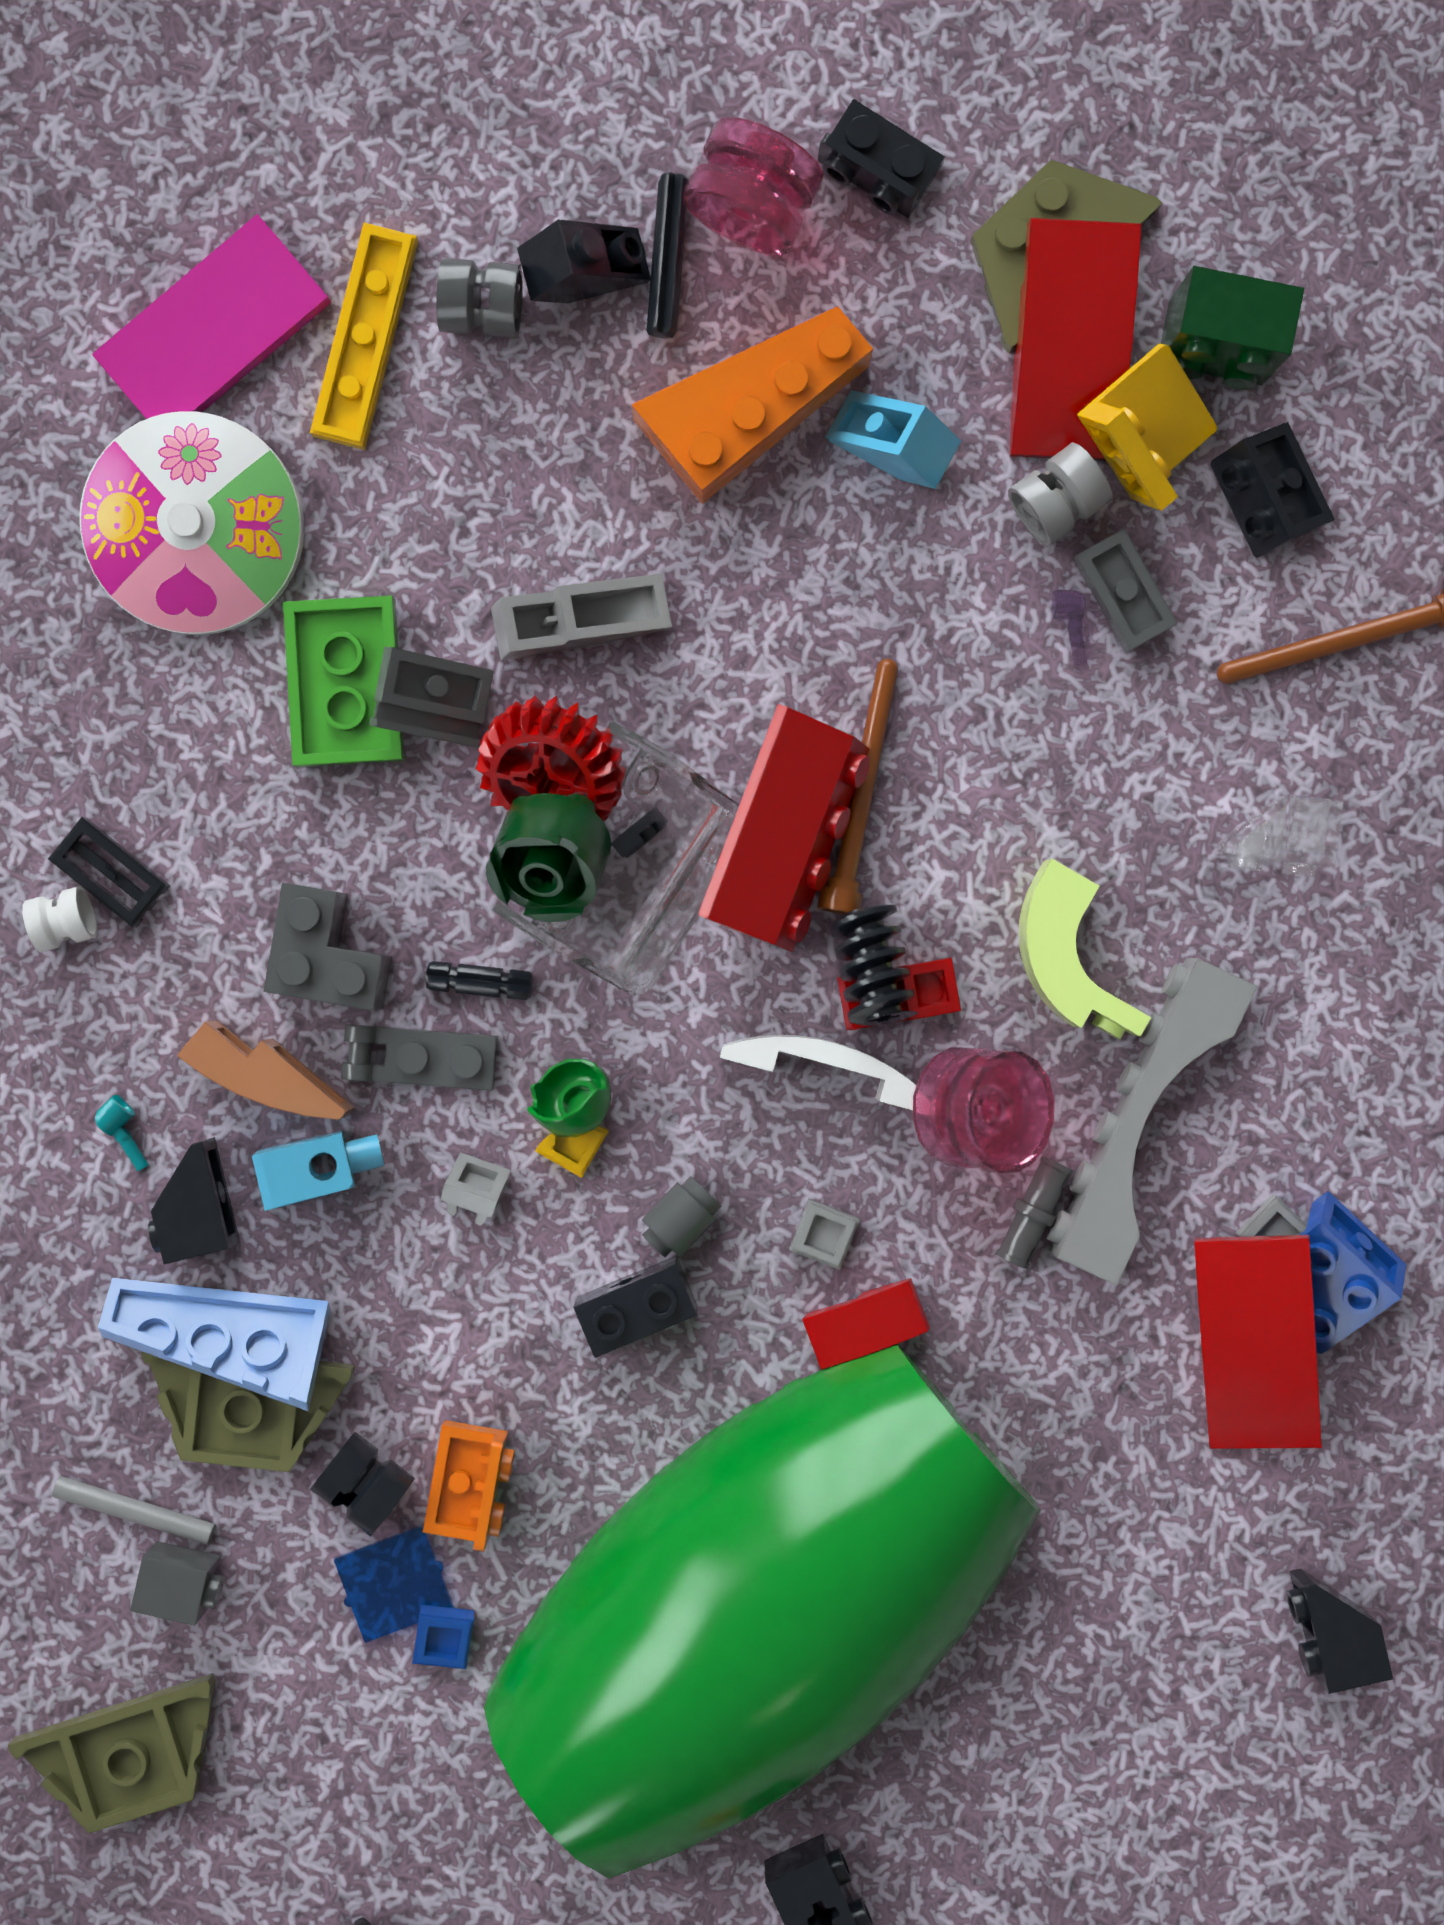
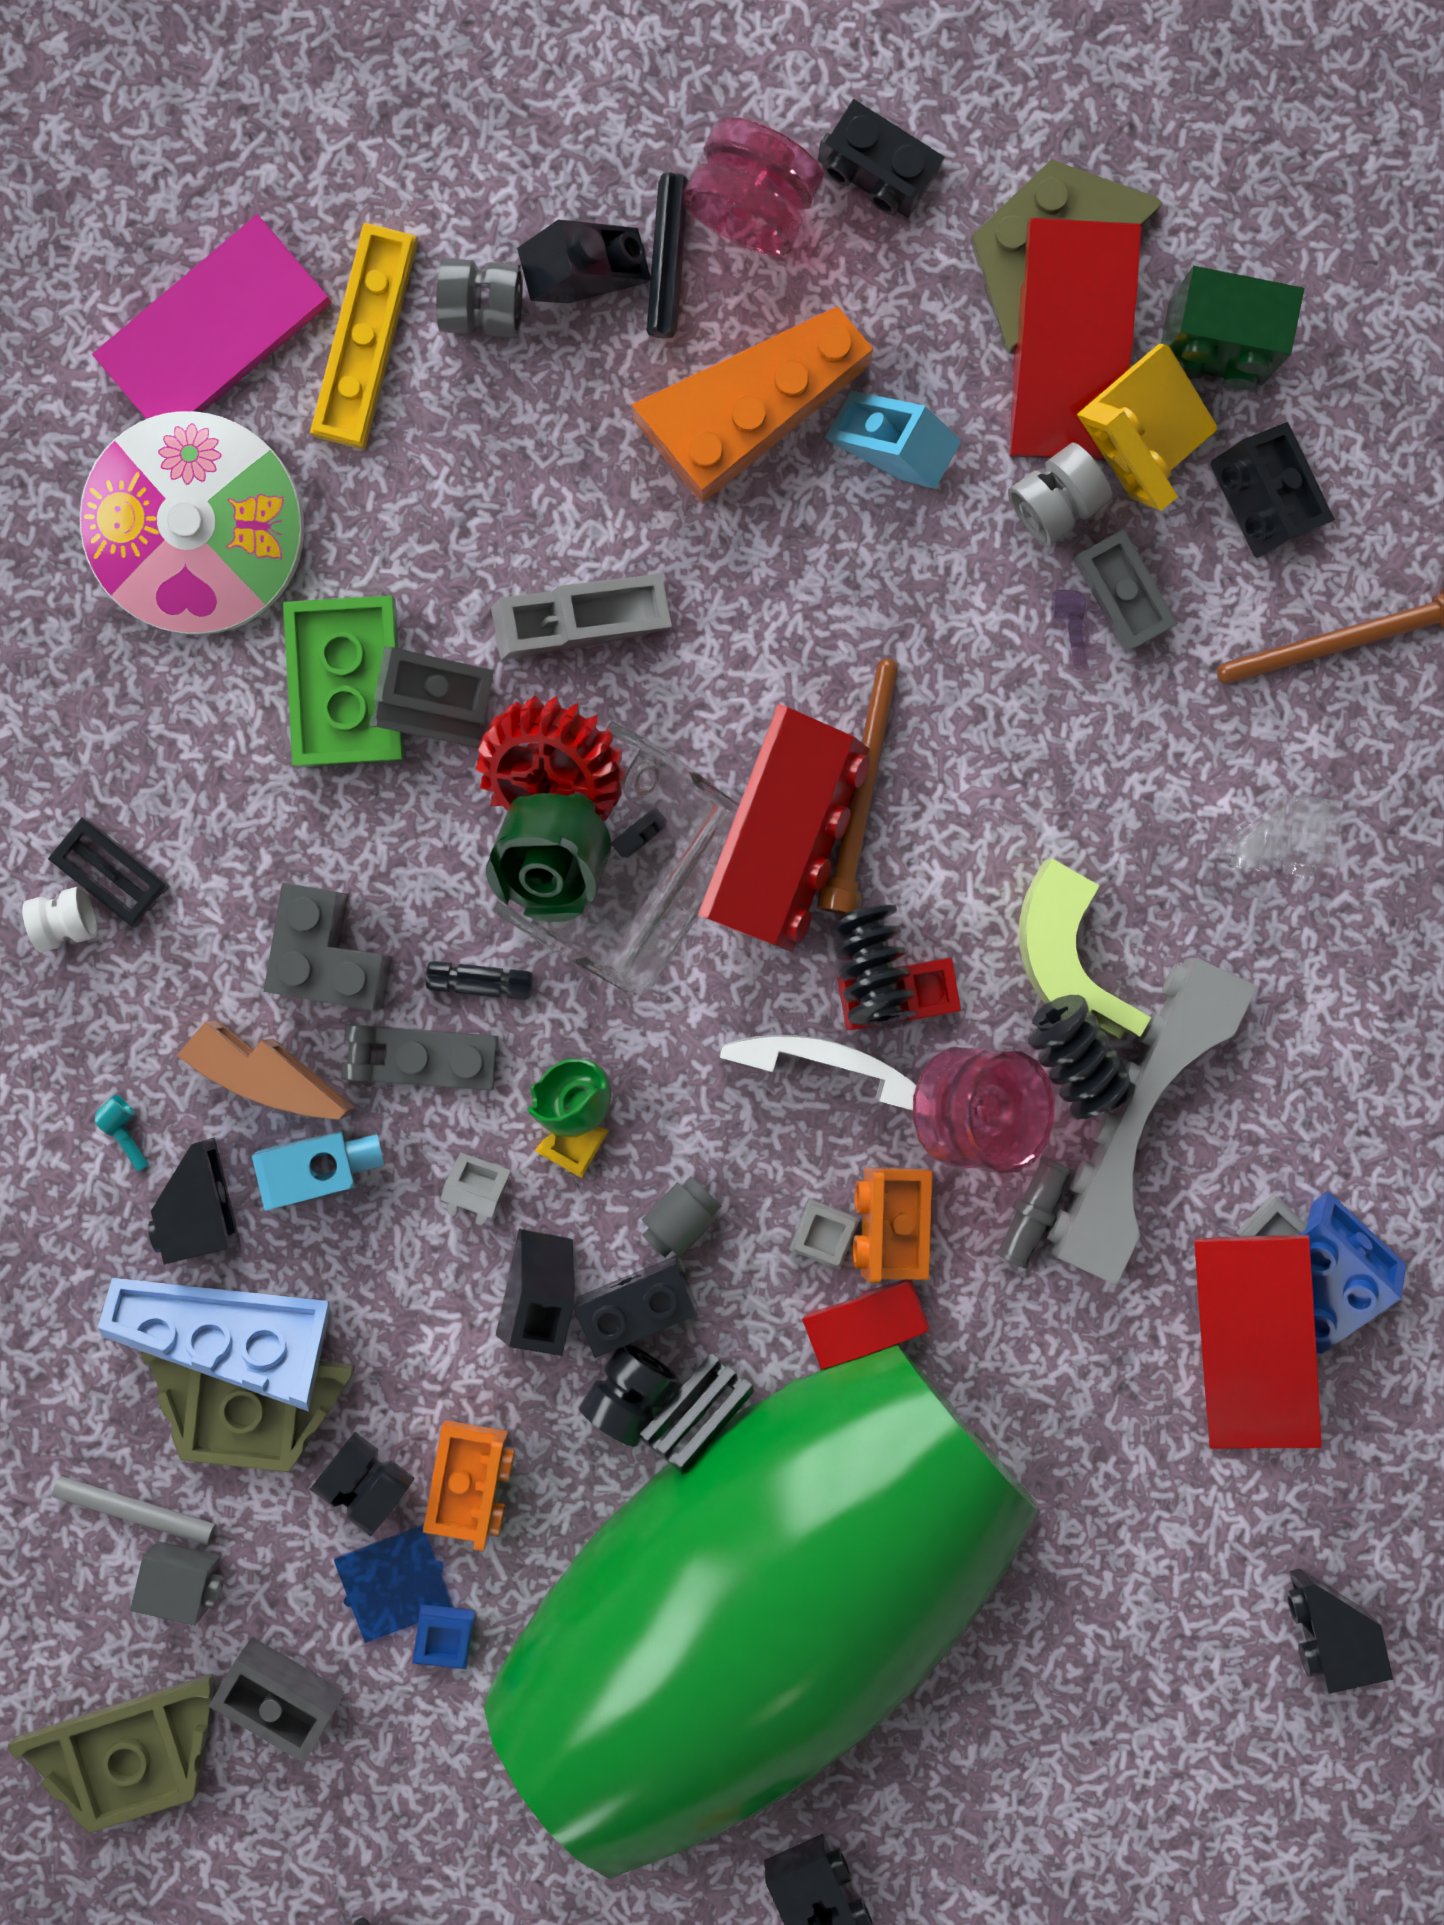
(277, 1699): none -> flat silver brick
(538, 1293): none -> black slope
(616, 1409): none -> black wheel
(679, 1402): none -> tile
(894, 1223): none -> orange bracket
(1079, 1057): none -> black piece

